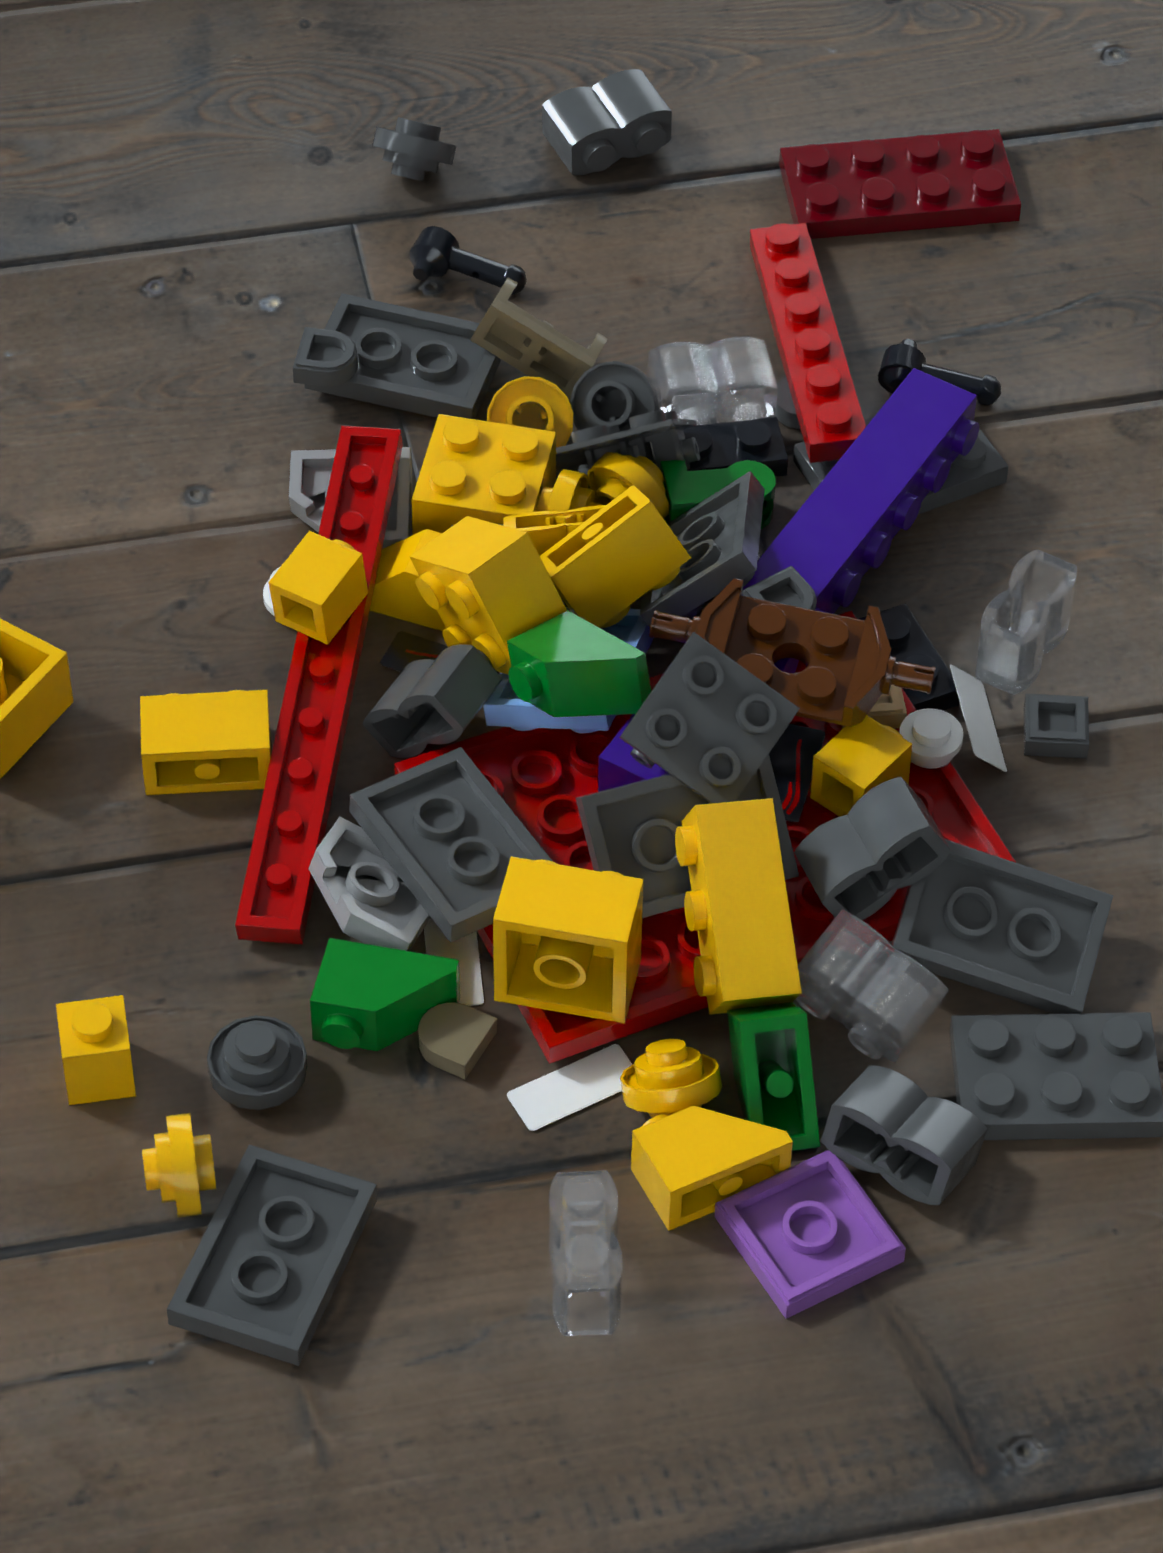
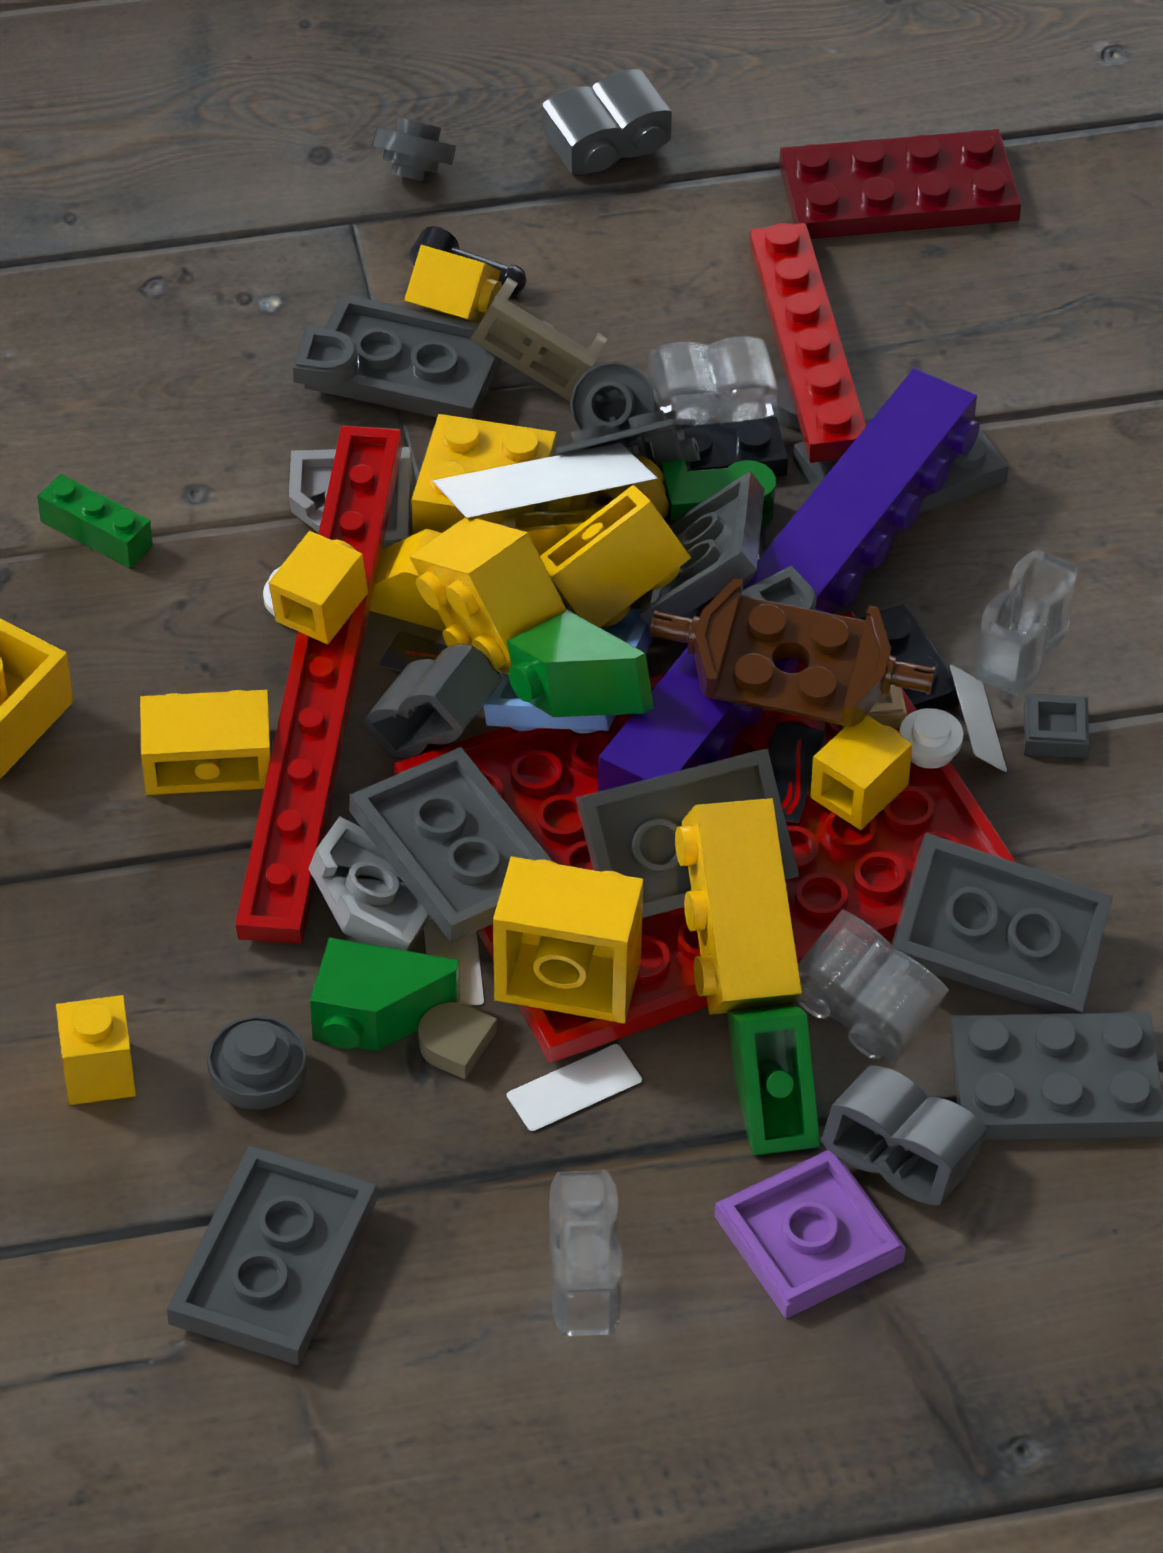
(95, 520): none -> green piece
(180, 1165): yellow plate -> none
(452, 284): none -> yellow brick
(533, 404): yellow plate -> none
(544, 480): none -> white sticker
(670, 1078): yellow plate -> none
(701, 1158): yellow slope -> none
(708, 722): dark grey hinge -> none
(872, 850): dark grey brick -> none
(903, 357): black piece -> none

